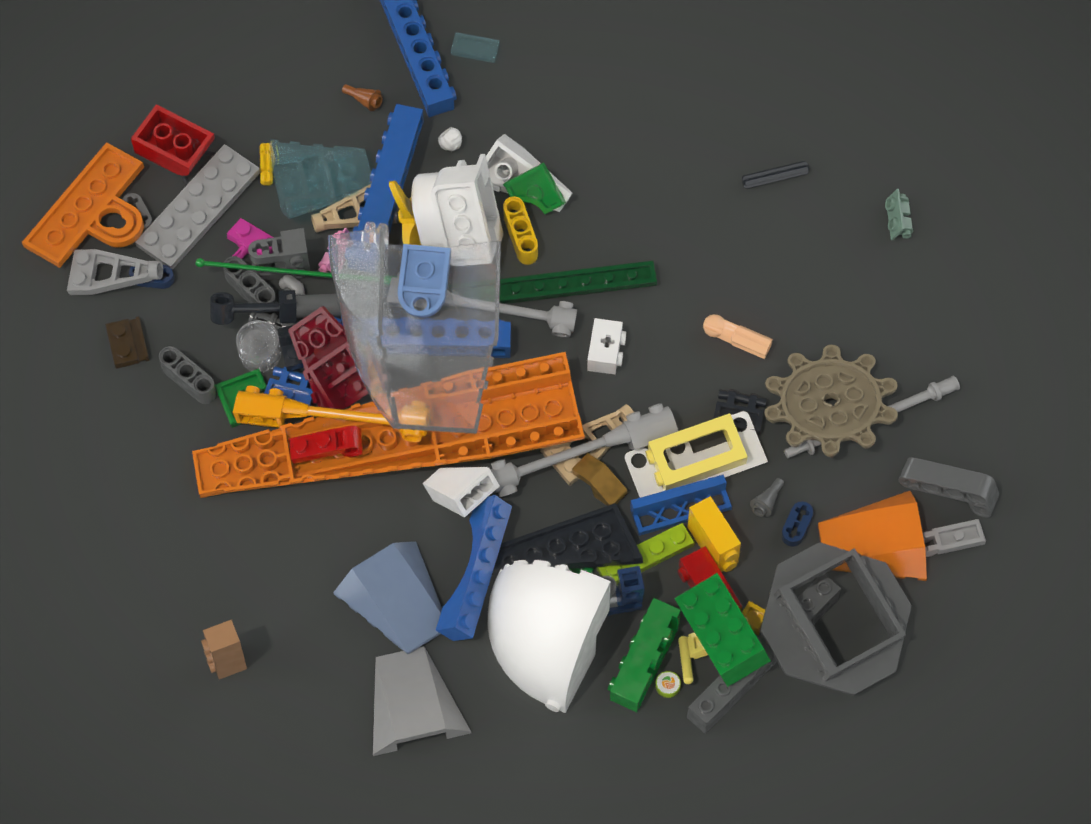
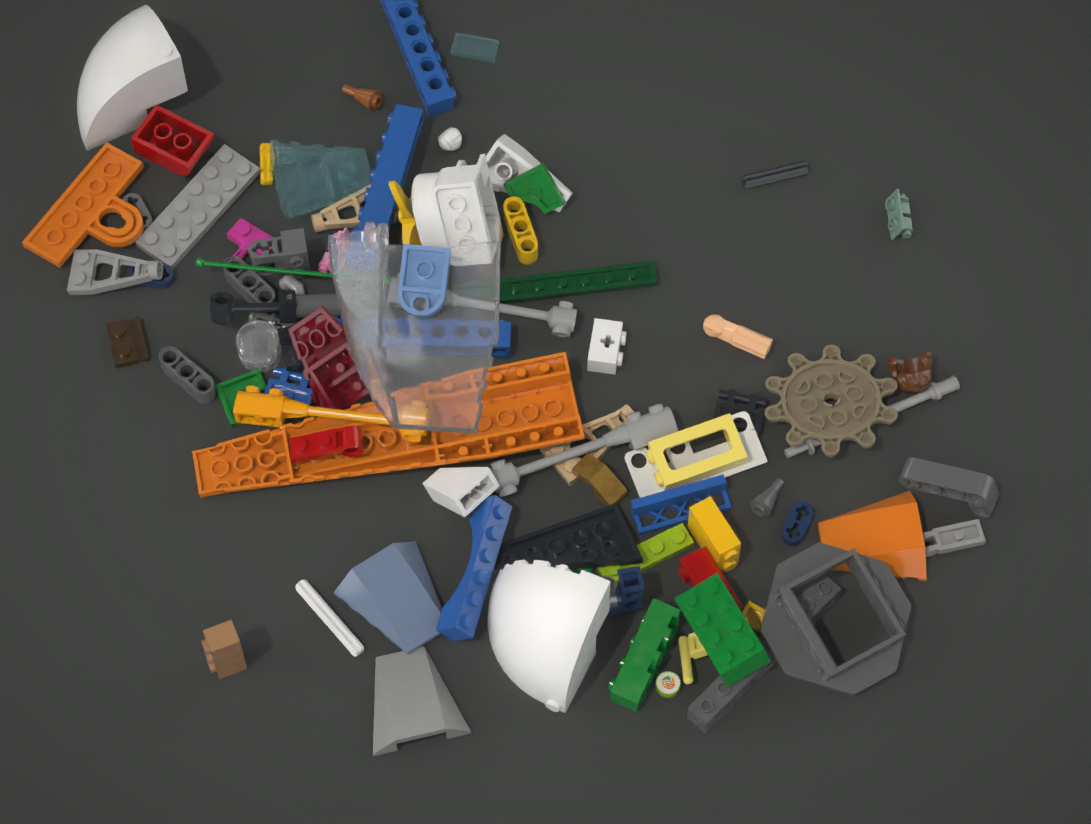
(125, 75): none -> white brick
(329, 617): none -> white axle
(912, 374): none -> reddish brown hair

